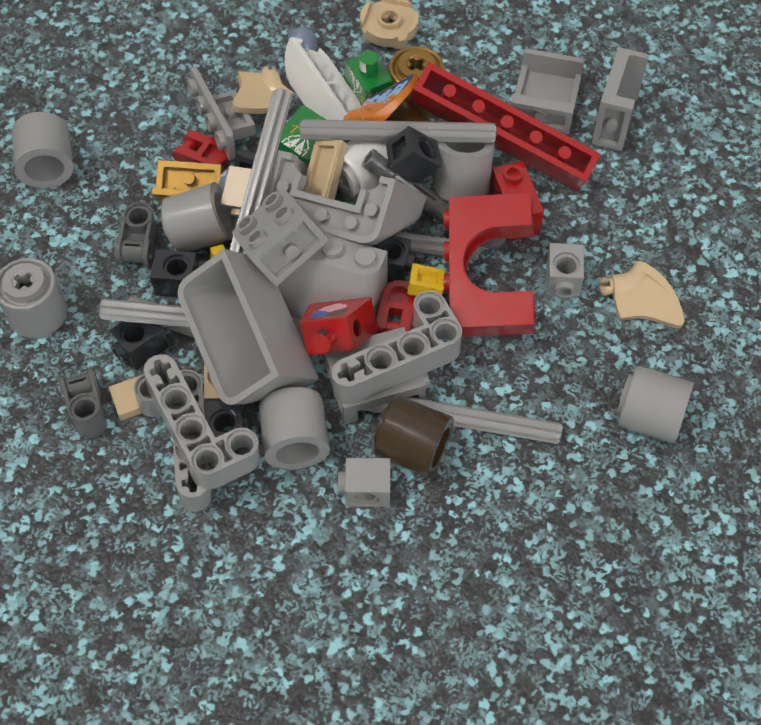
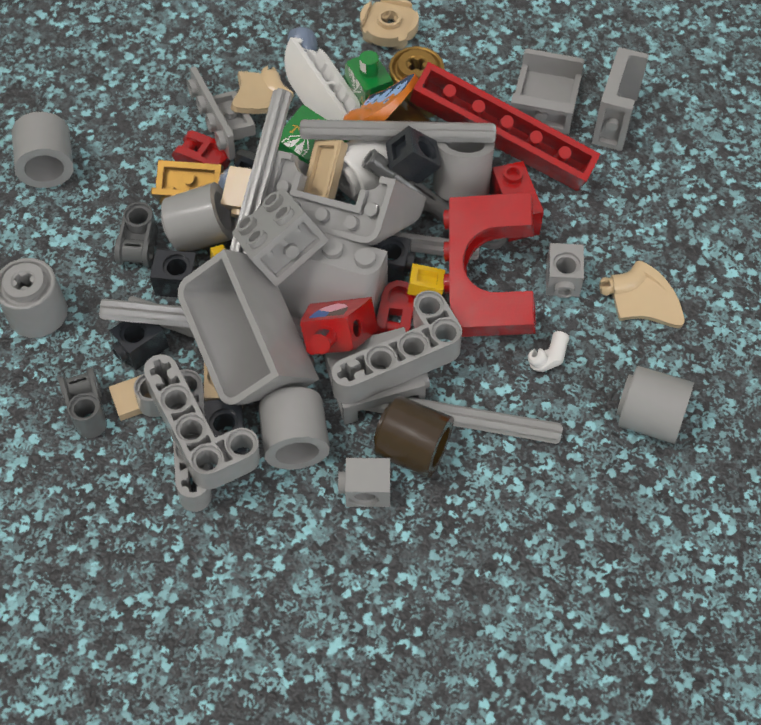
(552, 357): none -> white arm

